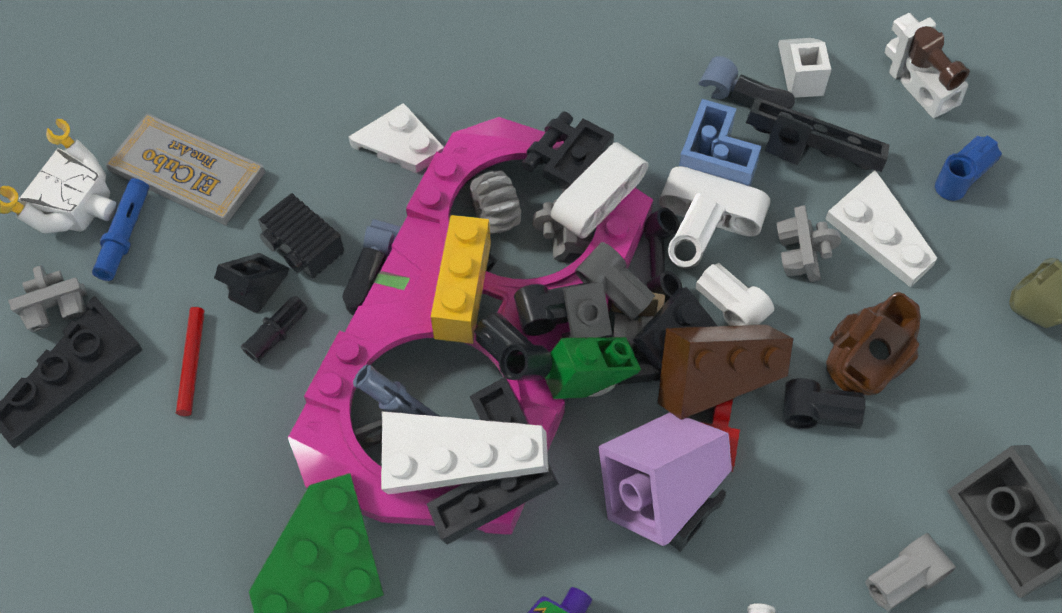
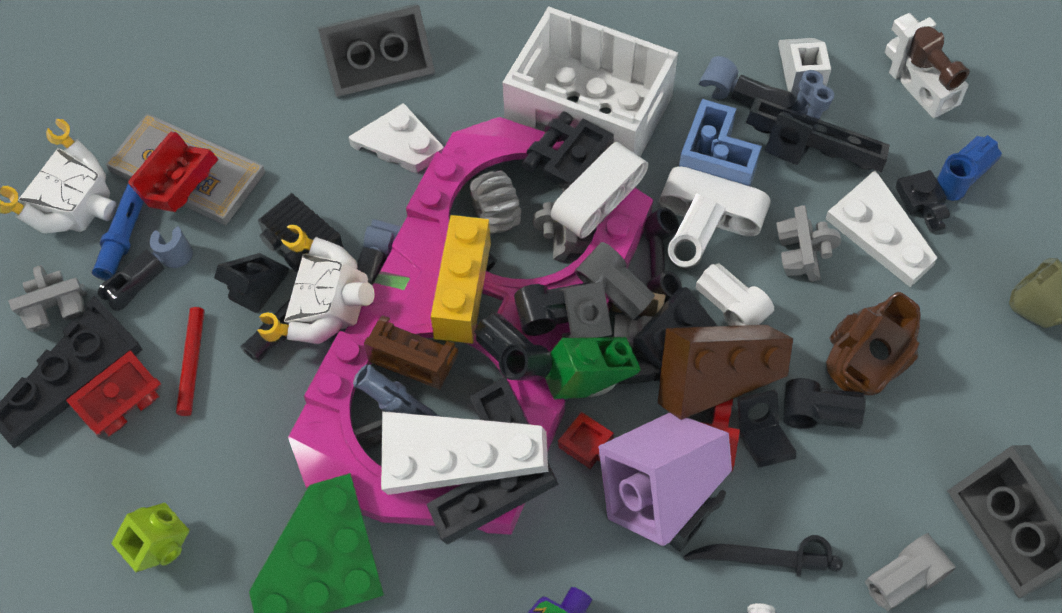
(114, 394): none -> red bracket
(135, 276): none -> black piece
(150, 537): none -> lime brick
(172, 173): none -> red bracket
(324, 294): none -> white torso
(376, 49): none -> dark grey slope
(410, 353): none -> reddish brown hinge
(583, 440): none -> red plate
(601, 68): none -> white container
(764, 436): none -> black bracket
(772, 557): none -> black sword
(814, 93): none -> sand blue piece
(924, 195): none -> black plate

